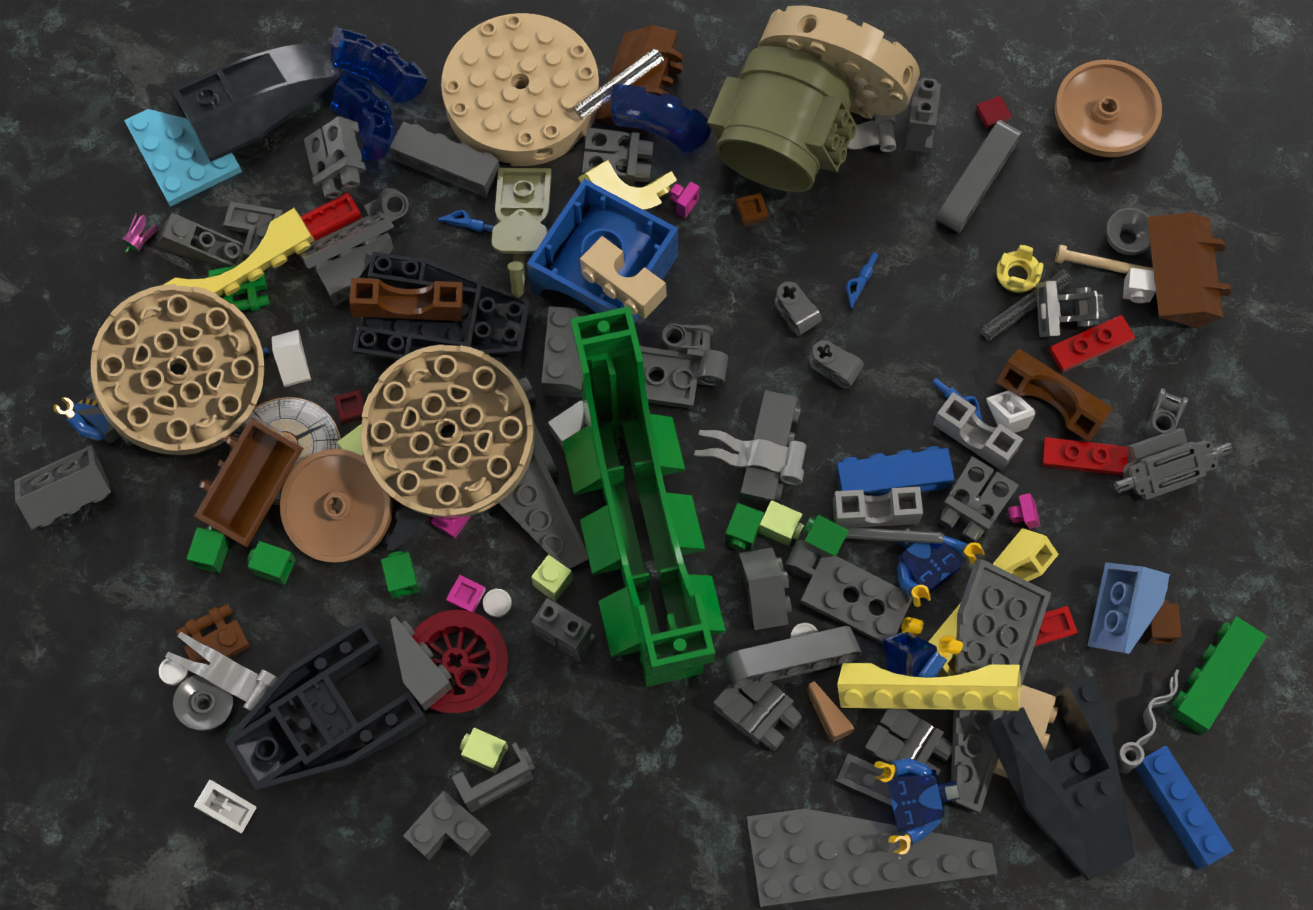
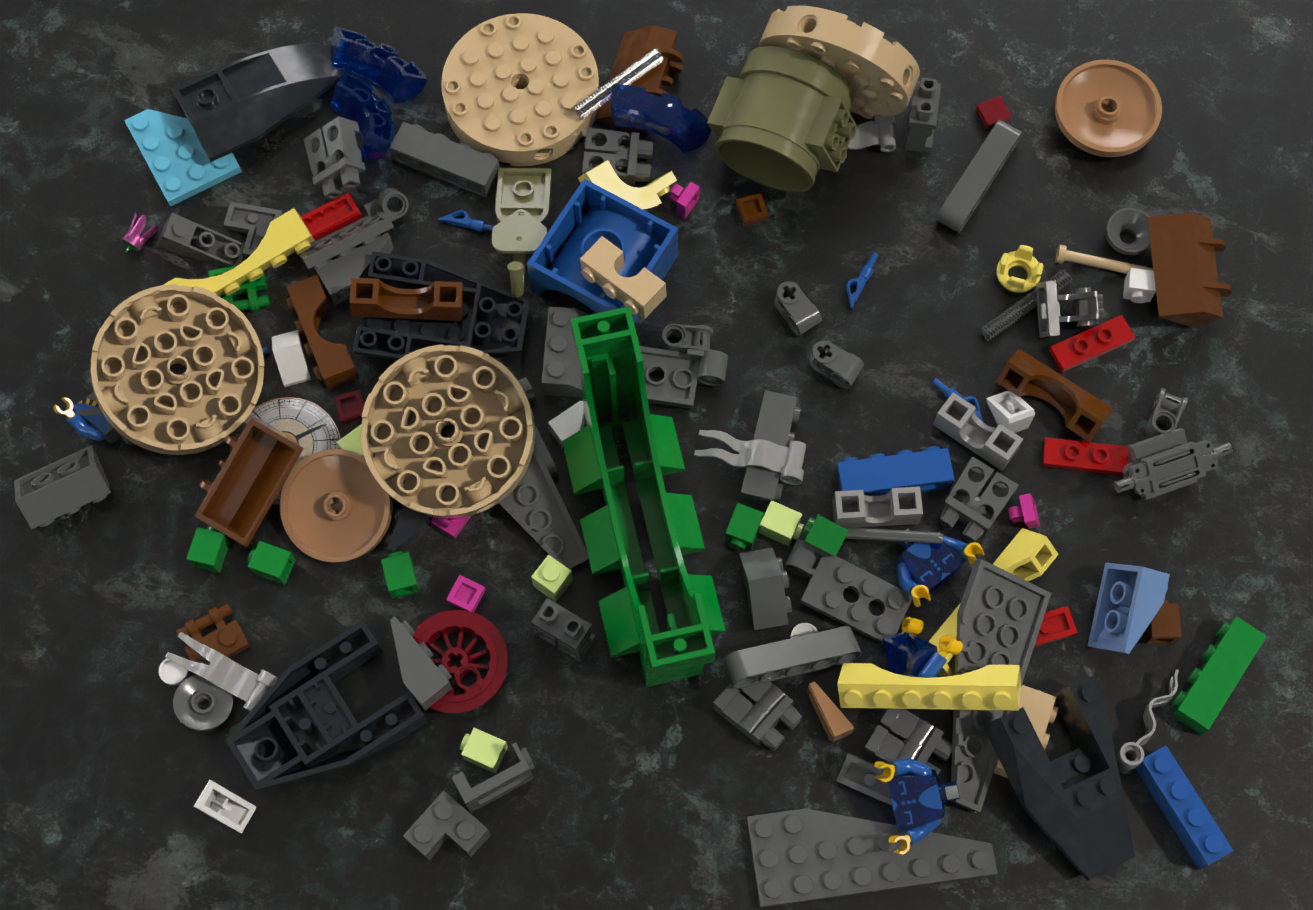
(332, 359): none -> reddish brown arch
(497, 603): white piece -> none

